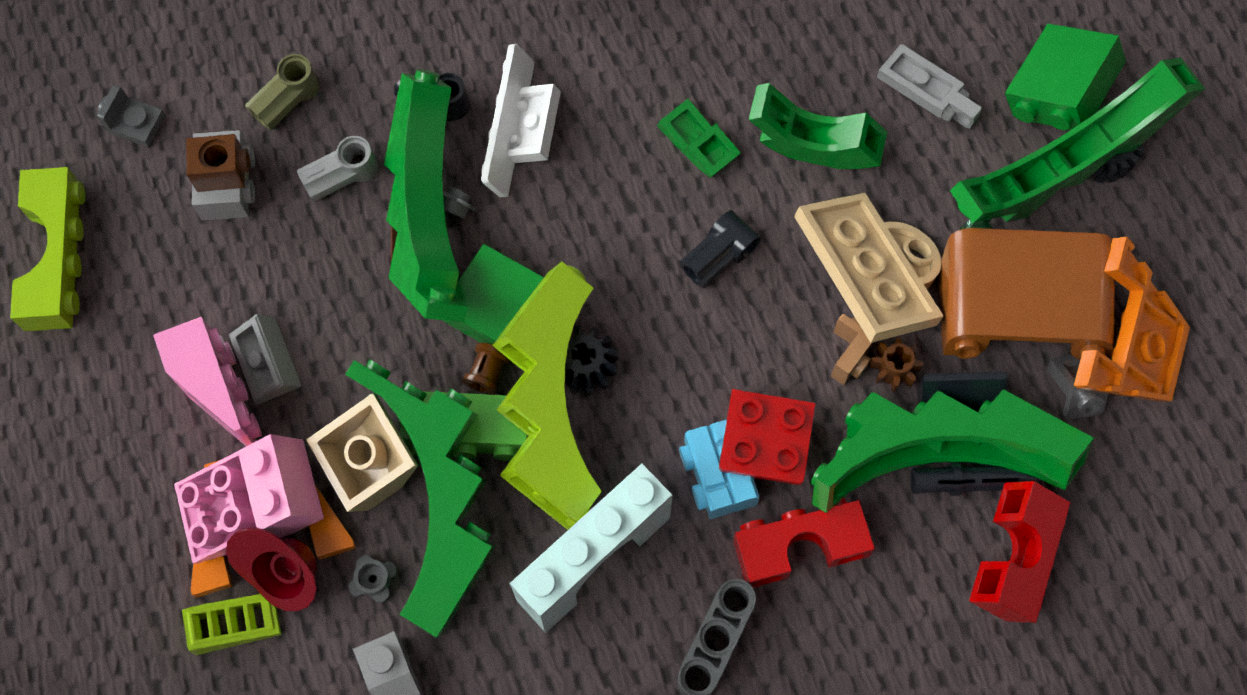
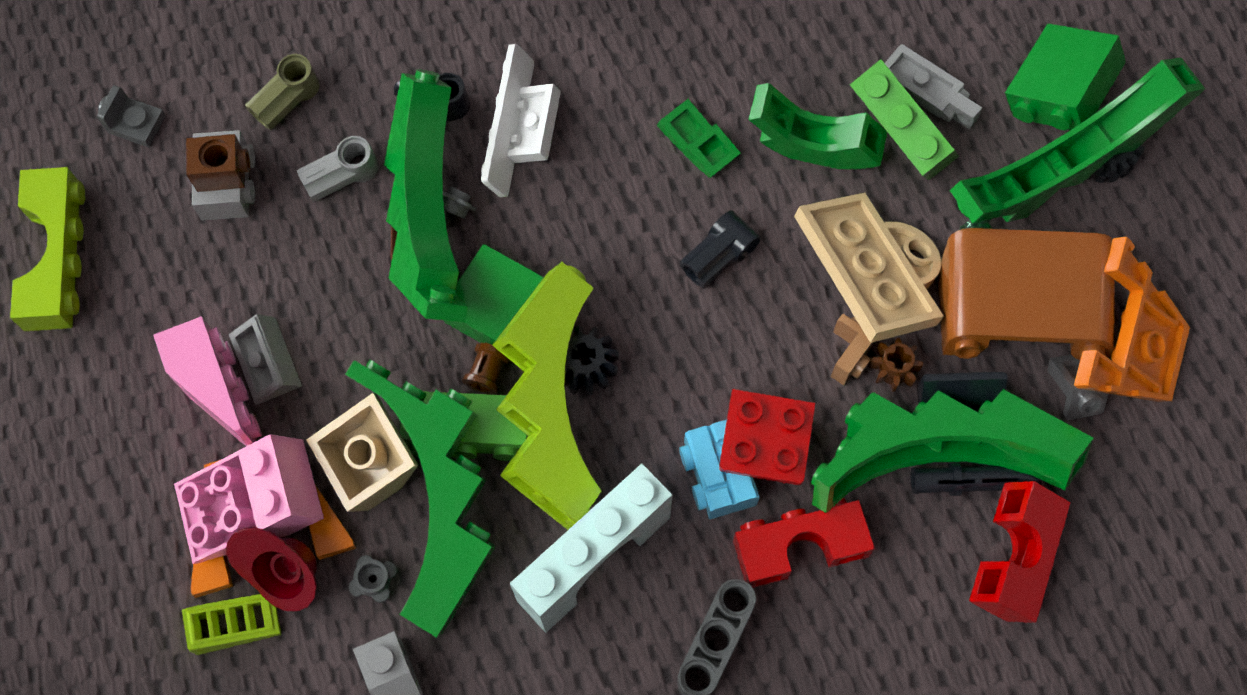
(904, 120): none -> bright green brick

